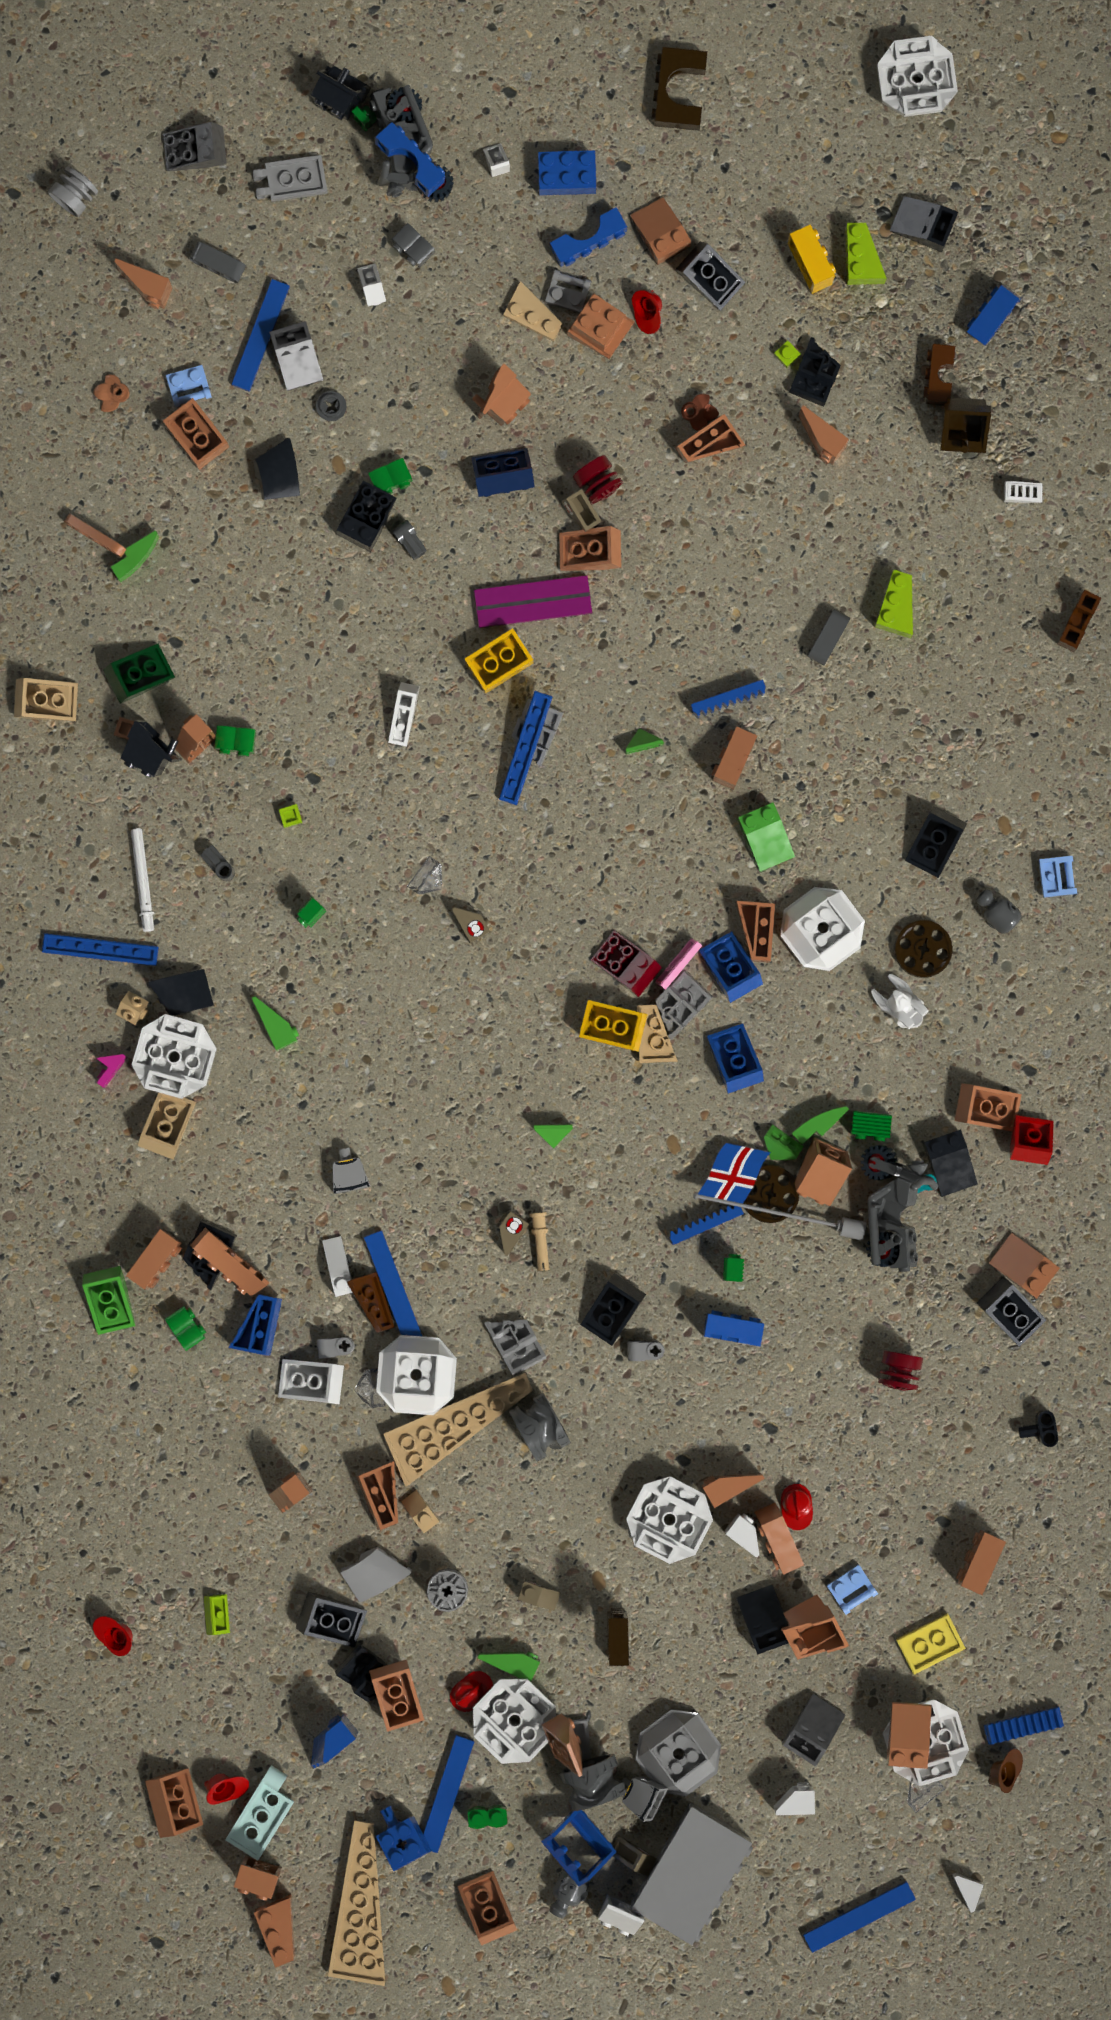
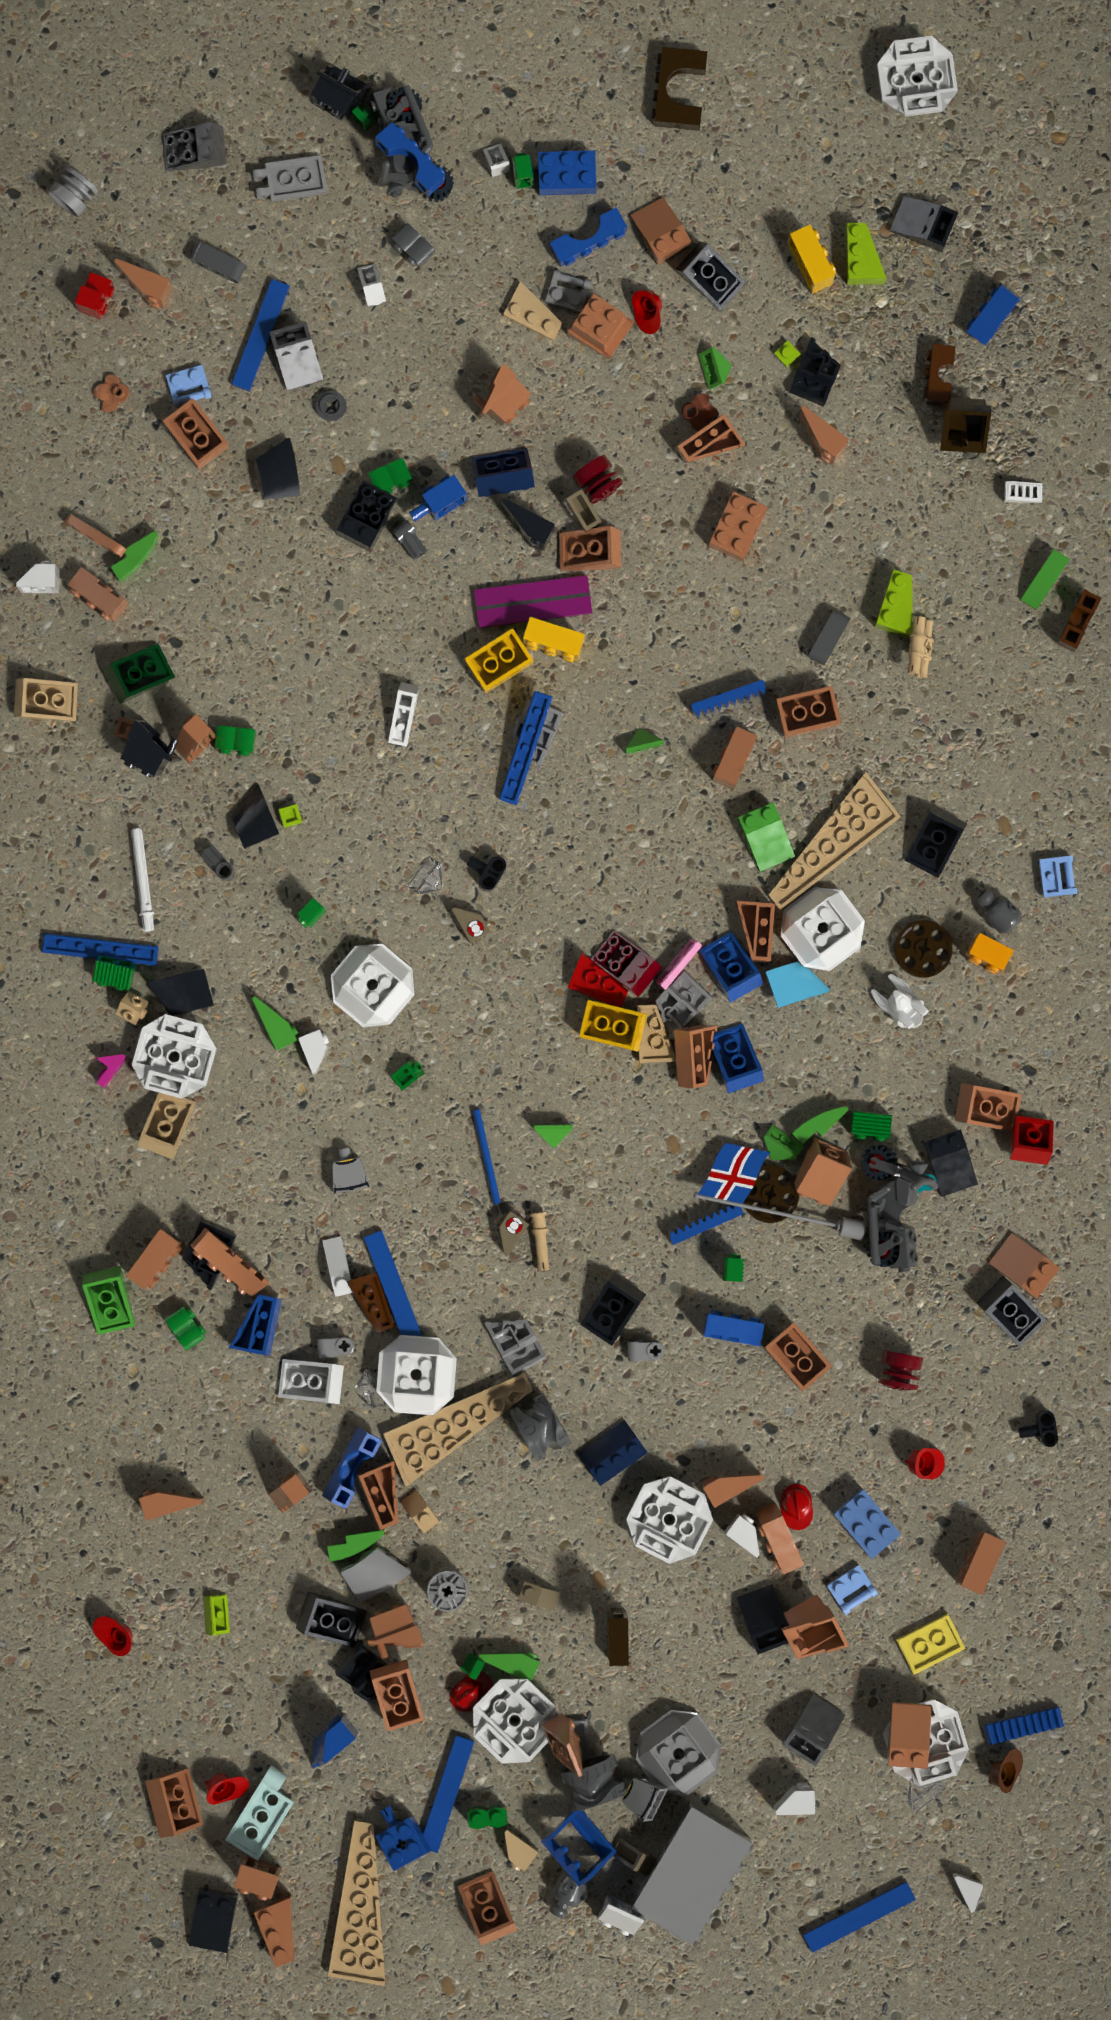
(40, 579): none -> white slope
(94, 296): none -> red brick
(97, 595): none -> nougat wedge
(113, 973): none -> green brick
(163, 1502): none -> nougat slope
(213, 1919): none -> black slope
(254, 819): none -> black slope
(314, 1048): none -> white slope
(341, 1485): none -> blue arch
(354, 1544): none -> bright green slope
(372, 1006): none -> white piece
(395, 1629): none -> nougat piece
(408, 1074): none -> green bracket
(440, 499): none -> blue brick
(472, 1666): none -> green bracket
(486, 1157): none -> blue piece
(487, 871): none -> black beam
(519, 1850): none -> tan slope
(522, 171): none -> green brick
(533, 528): none -> black slope
(553, 640): none -> yellow brick
(597, 983): none -> red wing
(612, 1453): none -> dark blue slope
(693, 1054): none -> nougat wedge
(714, 367): none -> bright green slope
(738, 526): none -> nougat brick
(794, 983): none -> medium azure slope
(797, 1356): none -> nougat brick
(808, 712): none -> nougat brick
(850, 827): none -> tan wing
(866, 1523): none -> medium blue brick
(920, 647): none -> tan pin
(926, 1463): none -> red piece
(989, 954): none -> light orange brick
(1045, 579): none -> bright green slope

